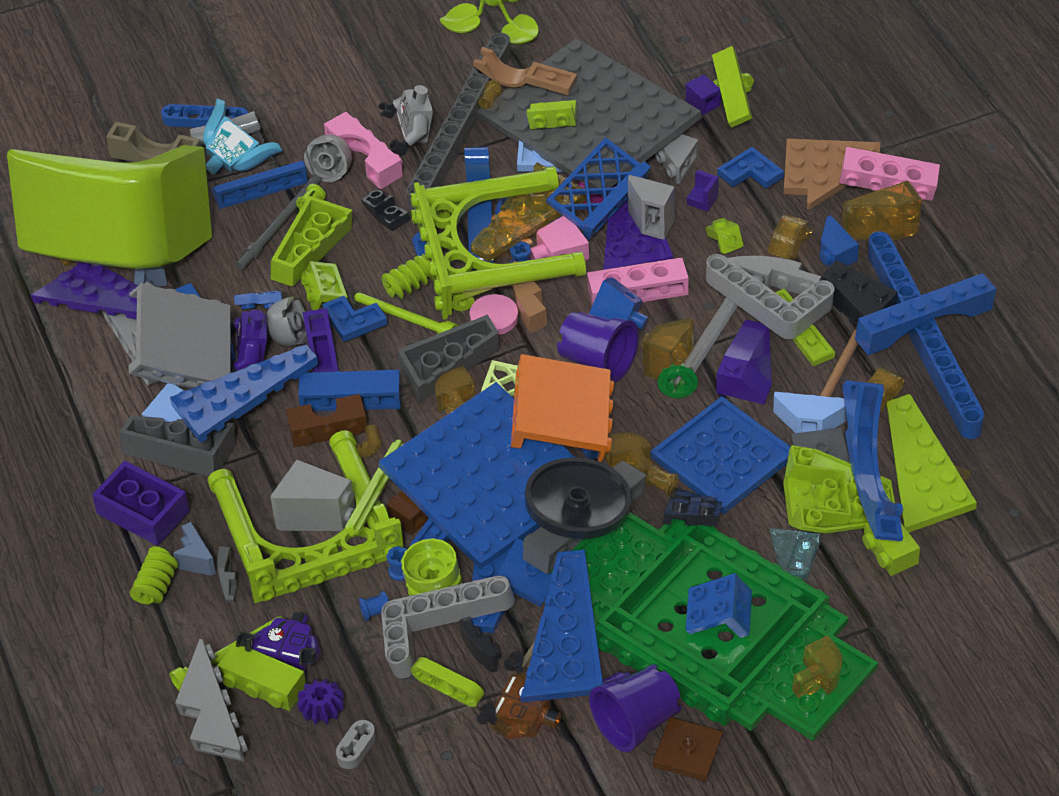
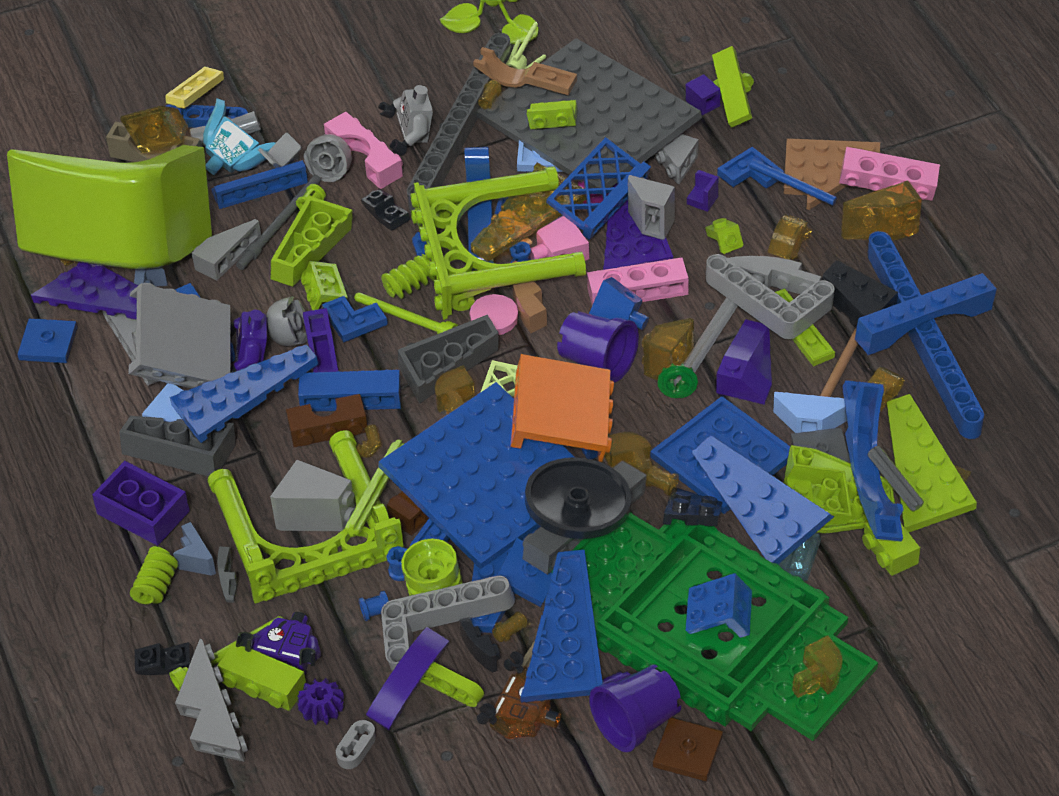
(47, 340): none -> blue plate
(155, 127): none -> clear yellow slope
(160, 660): none -> black slope
(194, 87): none -> light yellow plate
(223, 250): none -> light grey slope
(267, 298): blue plate -> none
(283, 151): none -> light grey bracket
(406, 677): none -> dark purple slope
(504, 630): none -> clear yellow pin
(516, 58): none -> yellowish green plant
(766, 507): none -> wing
(793, 182): none -> blue bar
(837, 244): blue slope -> none
(895, 478): none -> dark grey axle

